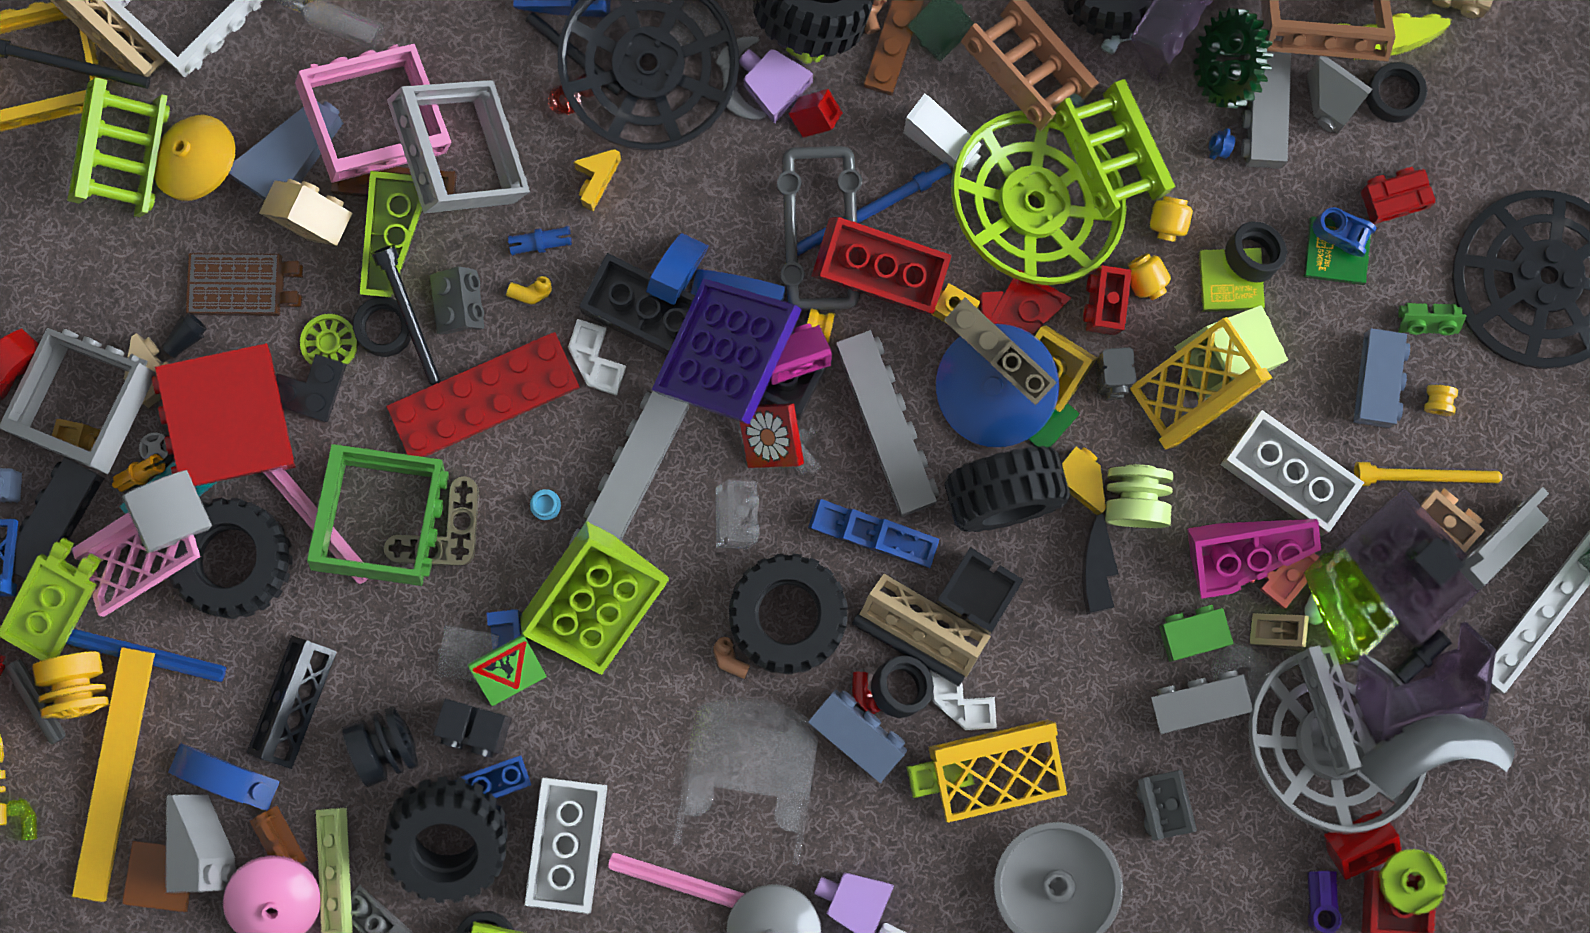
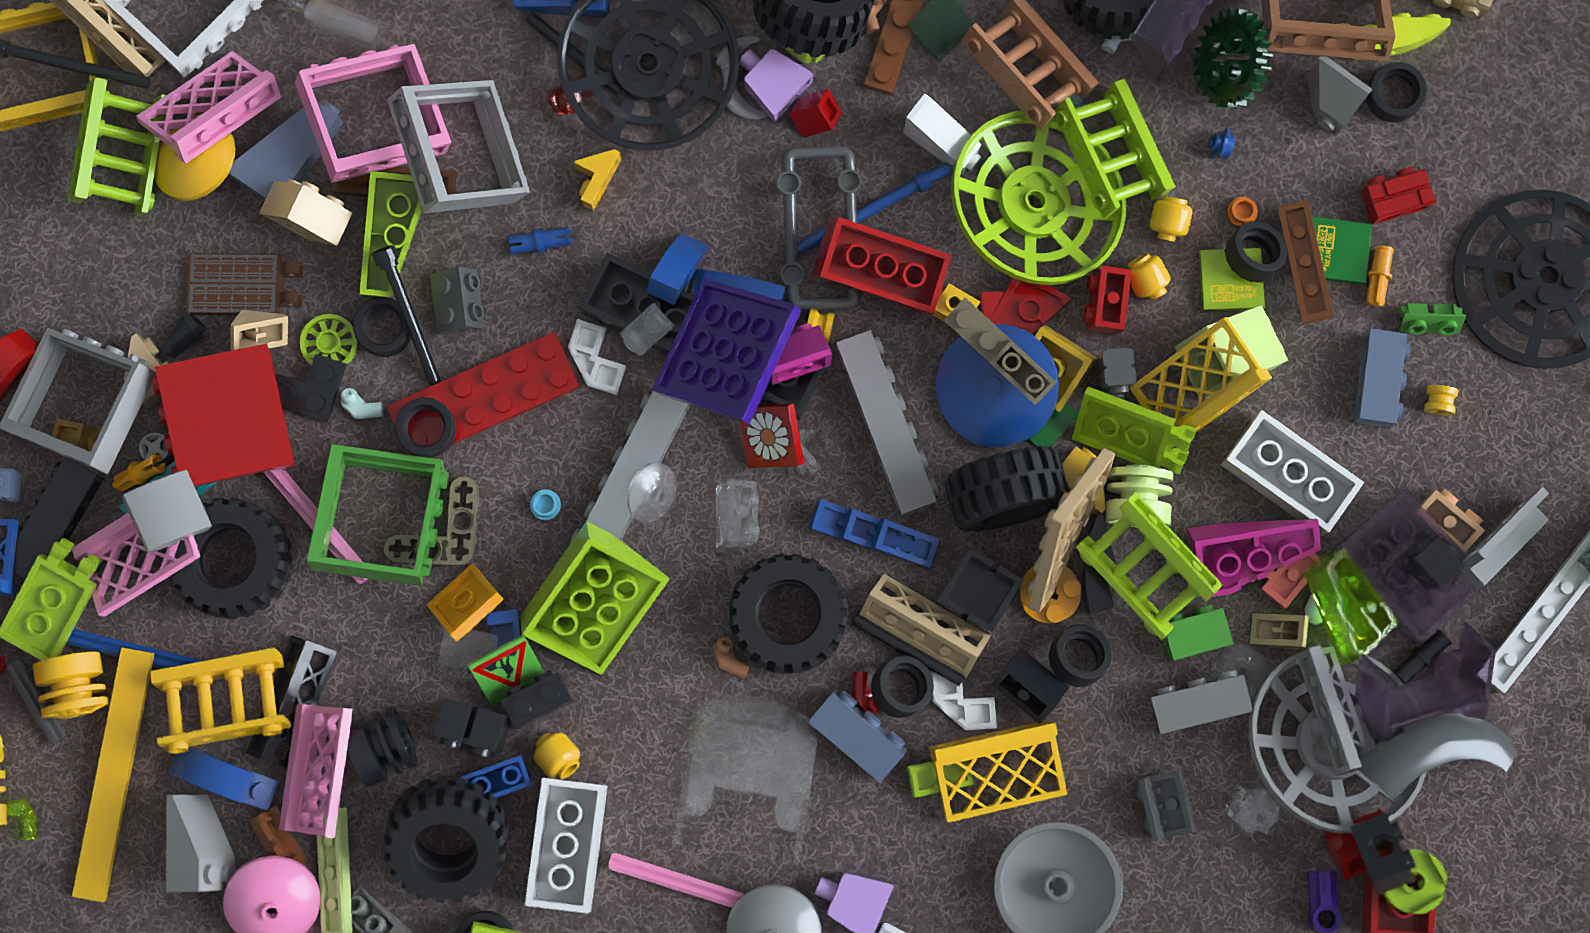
(147, 879): dark orange tile -> none
(202, 676): none -> yellow fence
(218, 117): none -> bright pink fence
(259, 328): none -> tan slope
(304, 775): none -> bright pink fence
(357, 407): none -> light aqua arm
(412, 408): none -> black tyre
(464, 602): none -> light orange plate
(532, 293): yellow arm -> none
(537, 700): none -> black brick
(556, 755): none -> yellow head
(646, 330): none -> clear bracket
(651, 492): none -> clear dish
(1030, 686): none -> black brick
(1055, 610): none -> light orange plate
(1065, 528): none -> tan plate
(1065, 670): none -> black tyre
(1132, 431): none -> lime tile
(1157, 537): none -> lime fence
(1241, 211): none -> orange plate
(1253, 809): none -> clear brick
(1269, 117): light grey brick -> none
(1305, 262): none -> dark orange plate
(1350, 231): blue piece -> none
(1371, 474): yellow piece -> none
(1379, 275): none -> light orange axle
(1386, 871): none -> black brick

